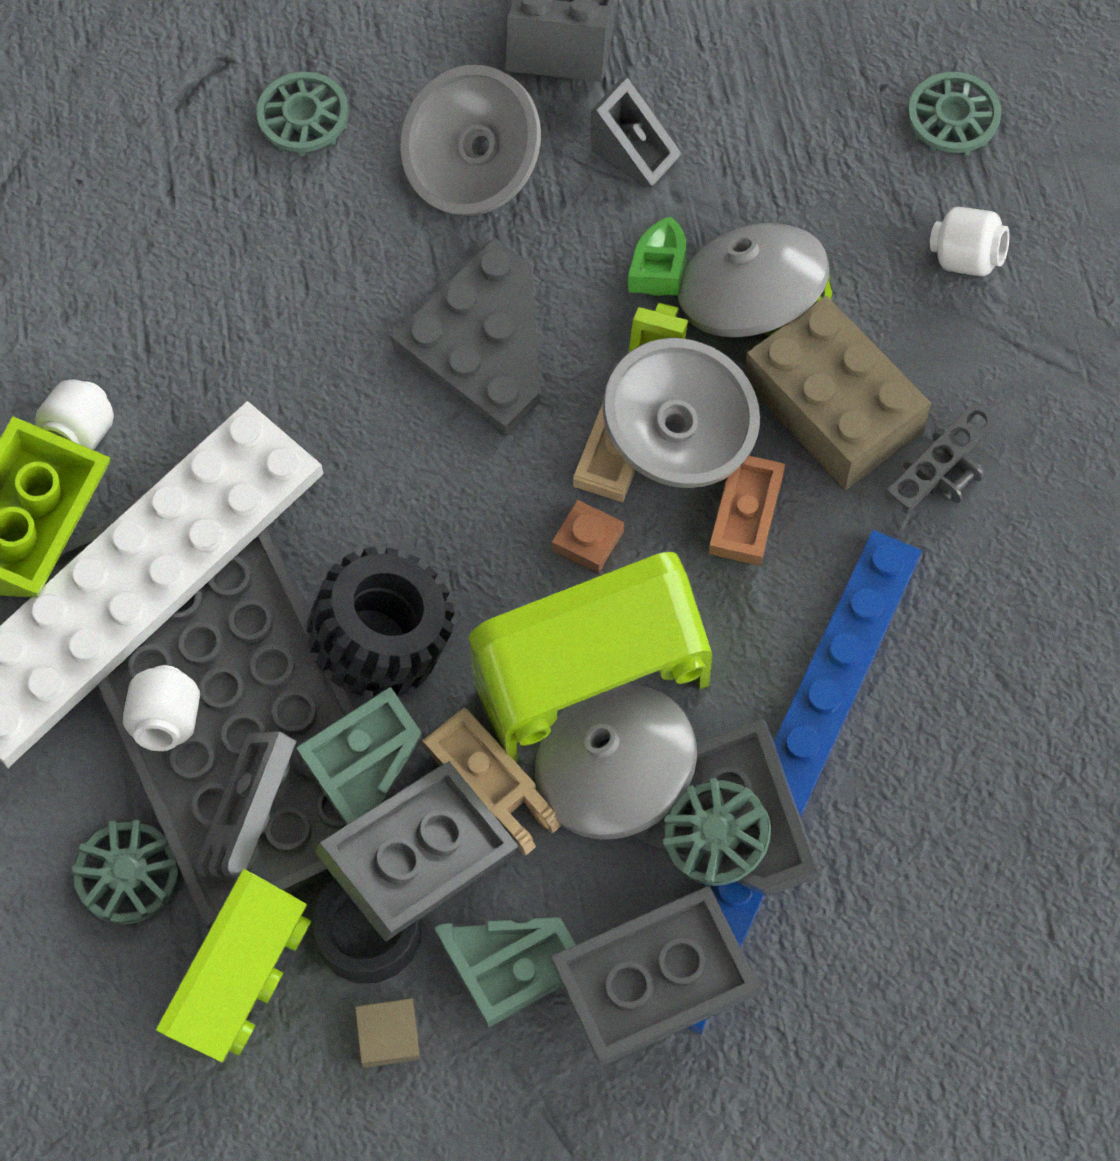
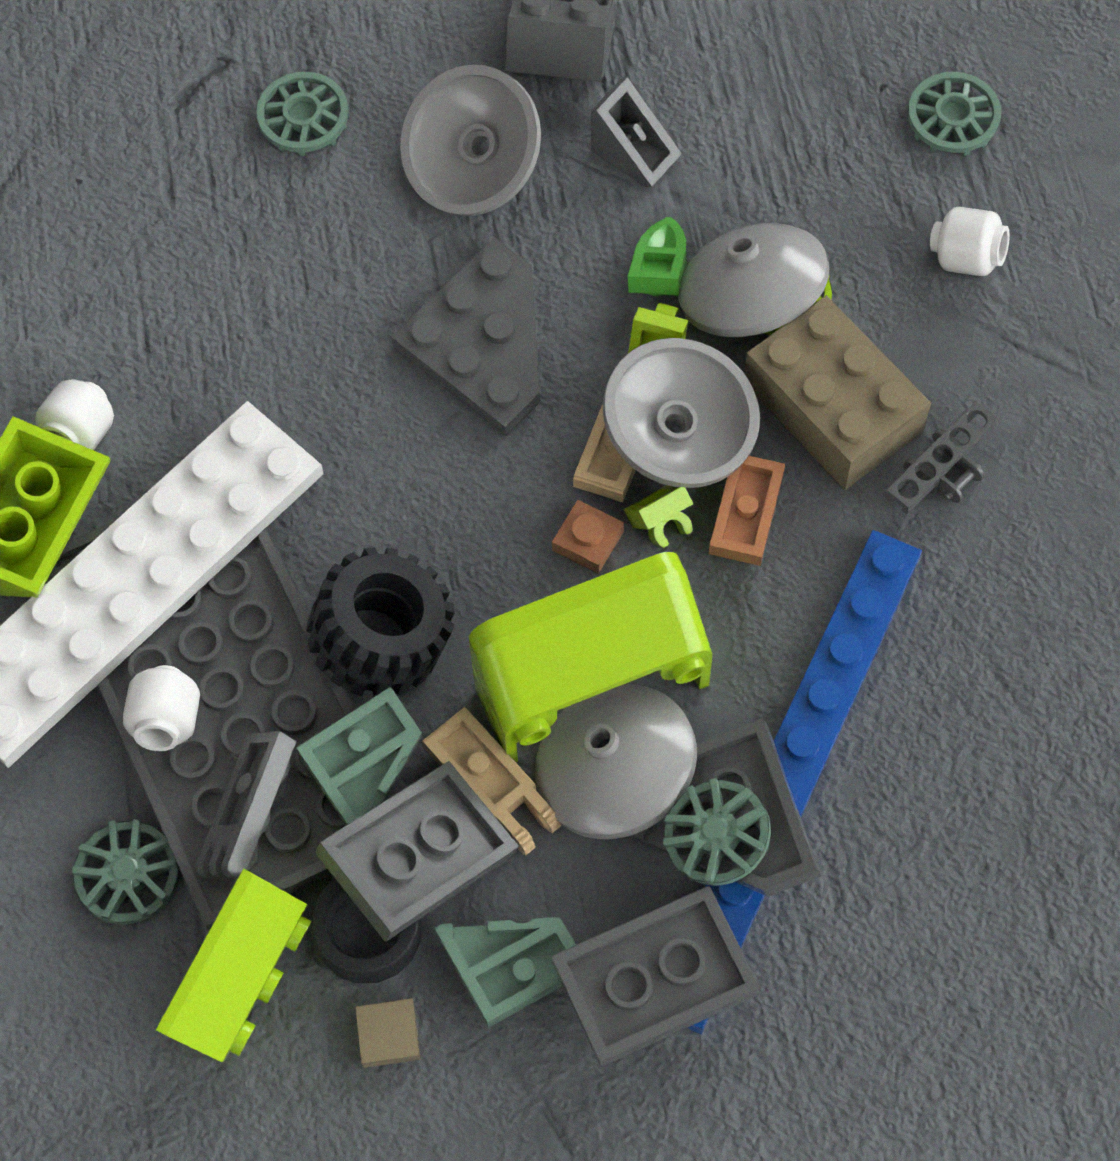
(658, 509): none -> lime tile

